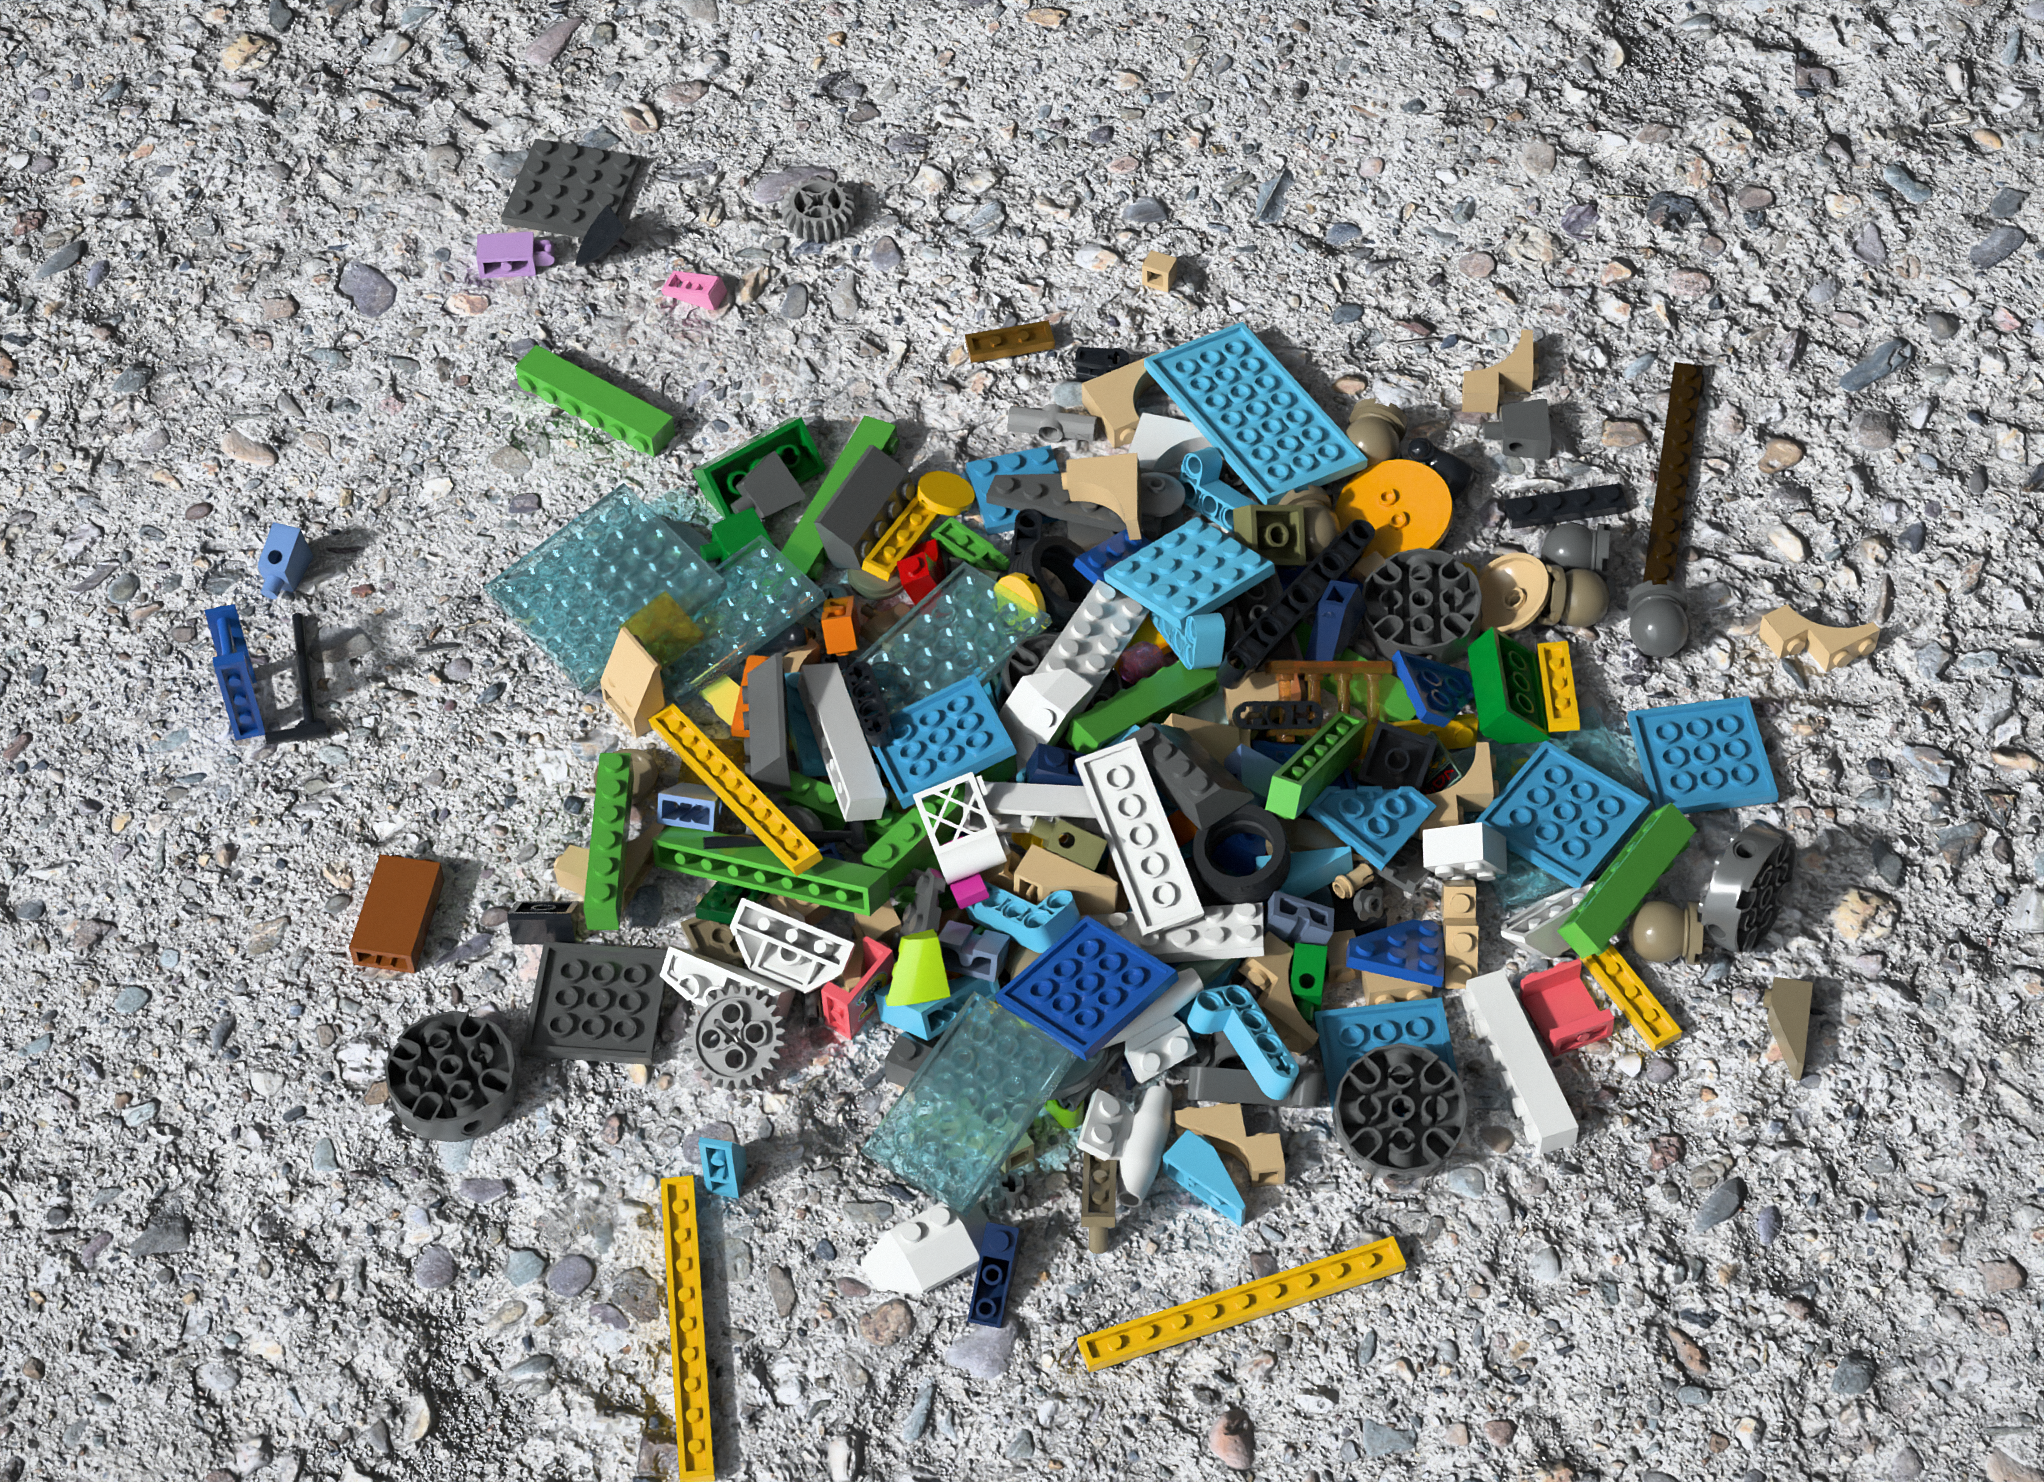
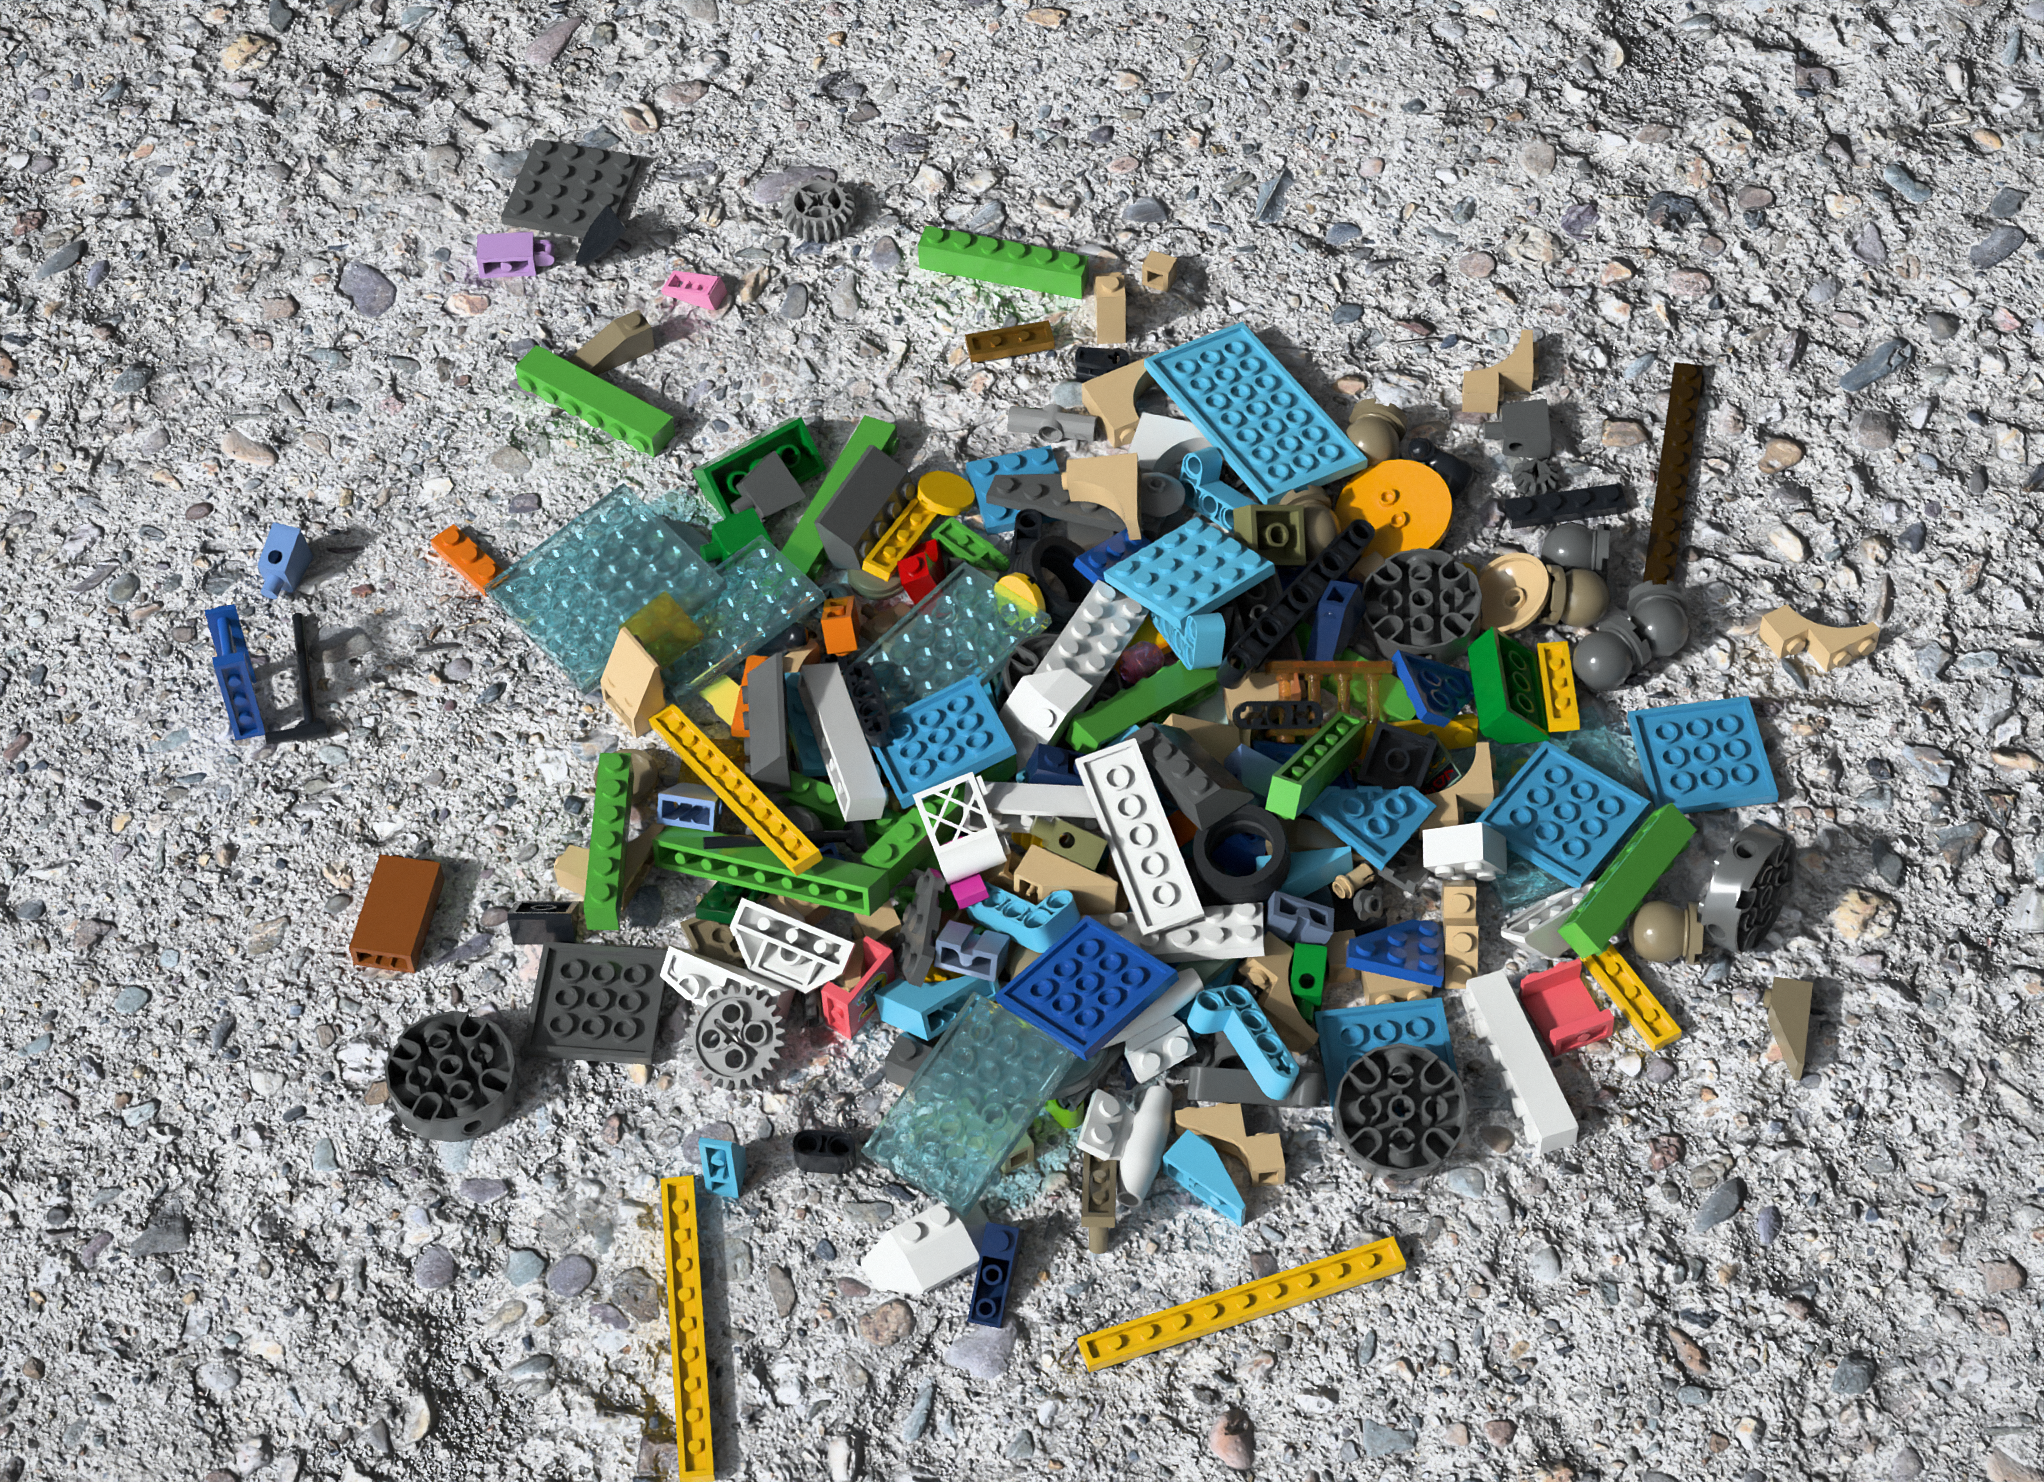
(466, 557): none -> orange plate
(616, 344): none -> dark tan slope
(824, 1156): none -> black beam
(919, 972): lime slope -> none
(1003, 262): none -> bright green brick
(1012, 1191): dark grey gear -> none
(1110, 307): none -> tan arch
(1524, 481): none -> dark grey gear
(1609, 655): none -> dark grey tile

